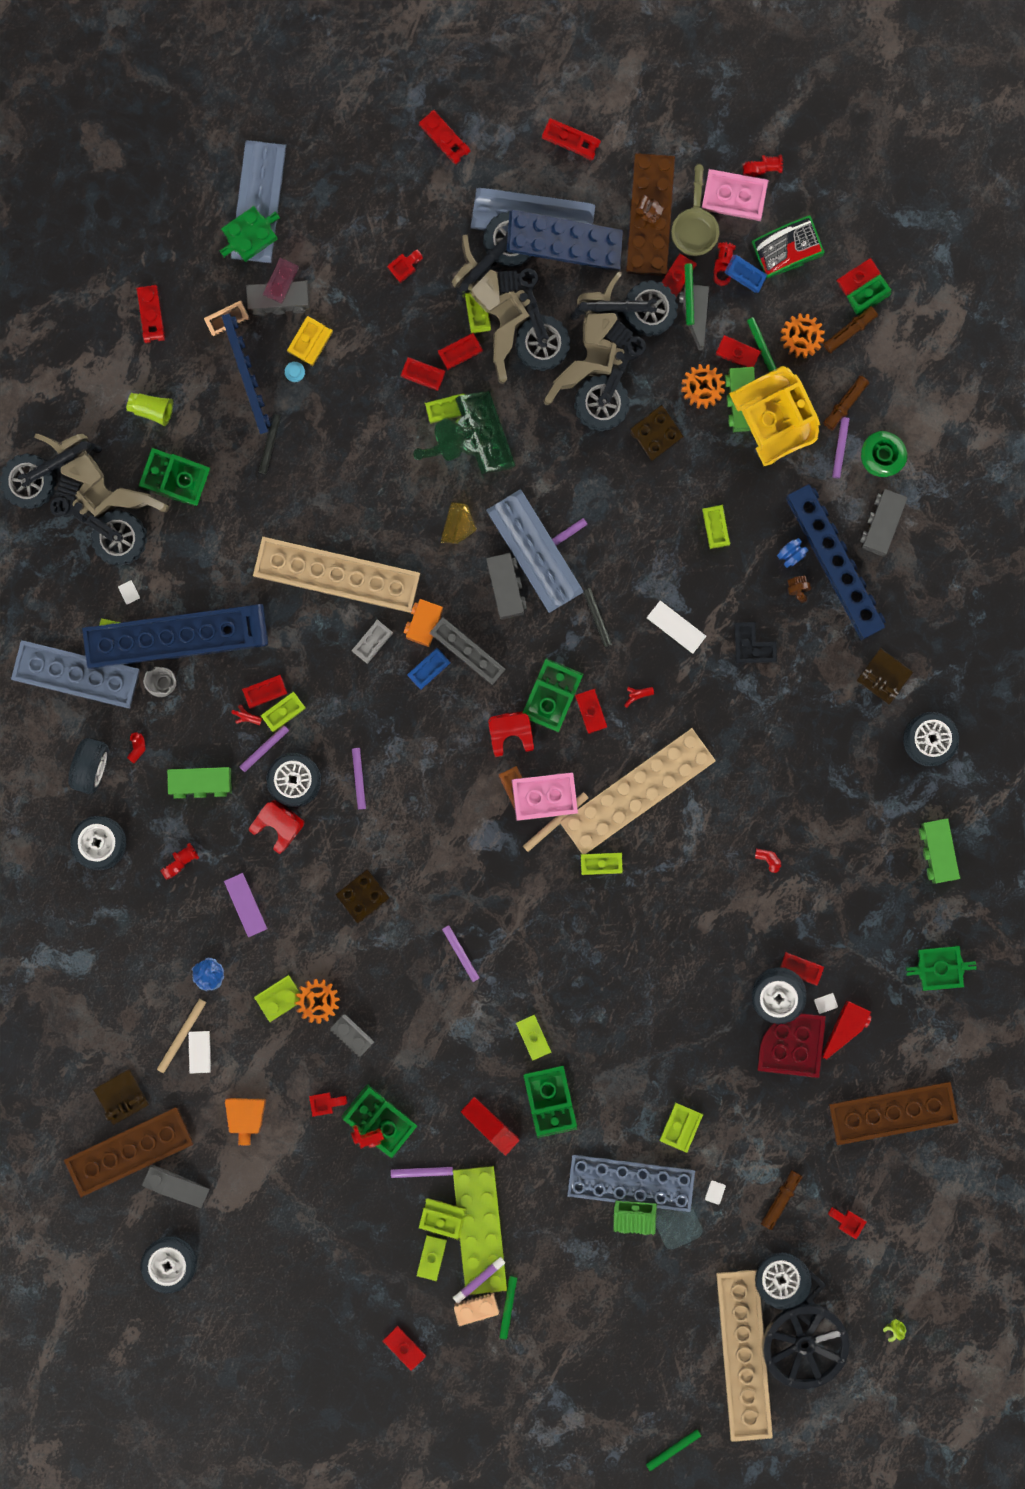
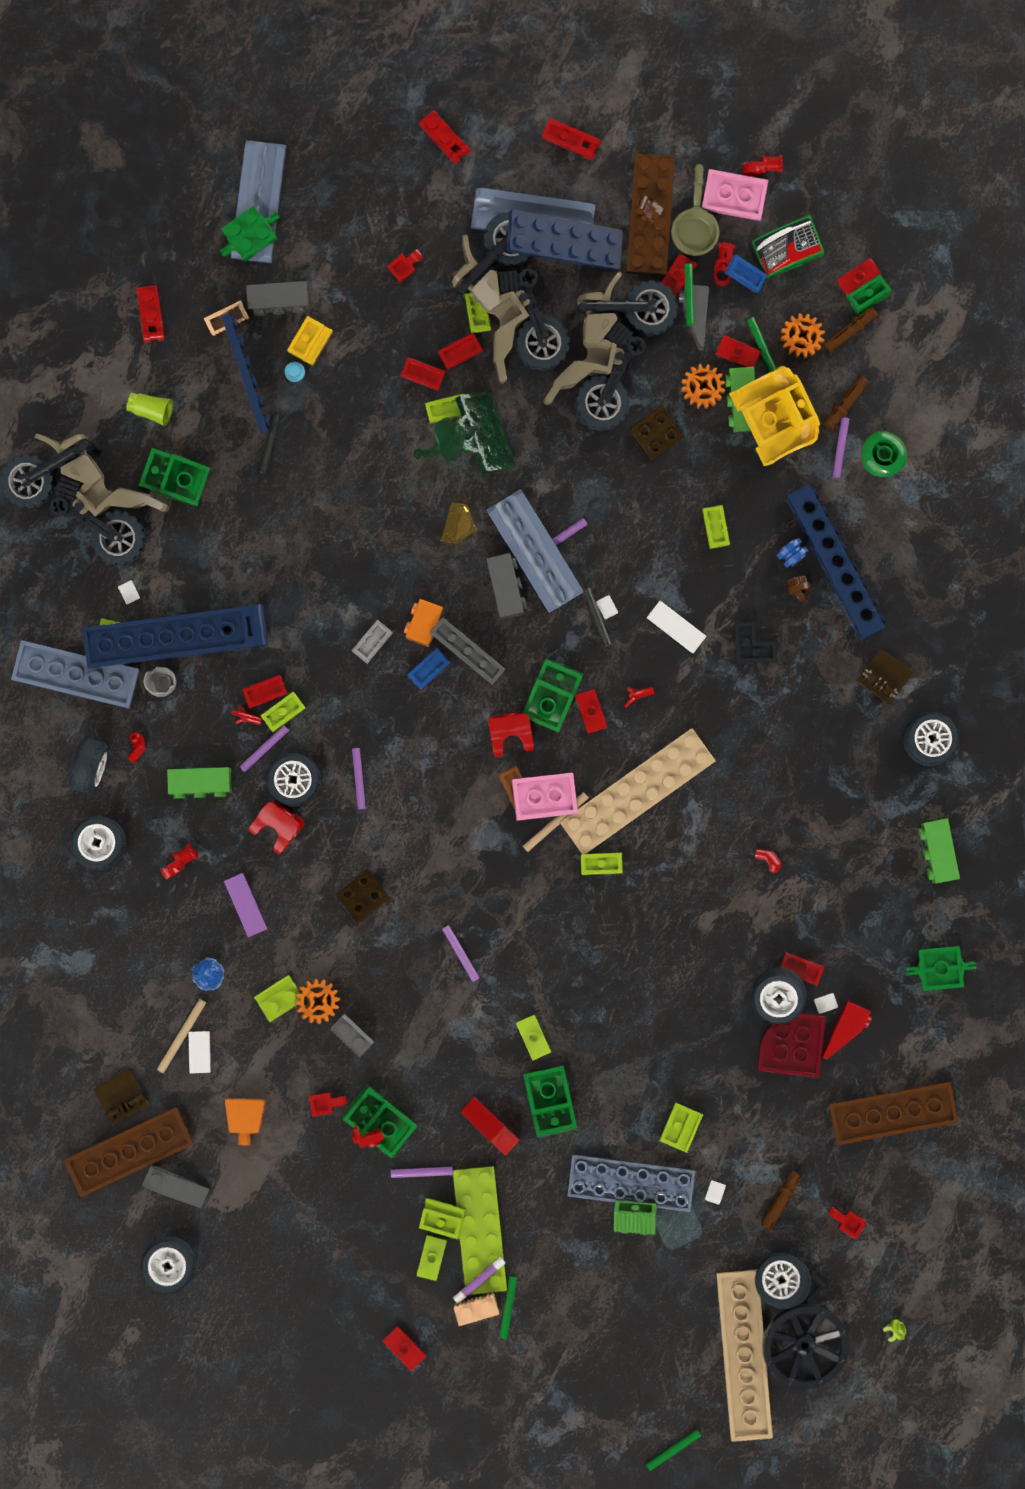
(281, 280): clear pink plate -> none
(336, 574): tan plate -> none
(607, 607): none -> white sticker
(883, 522): dark grey brick -> none

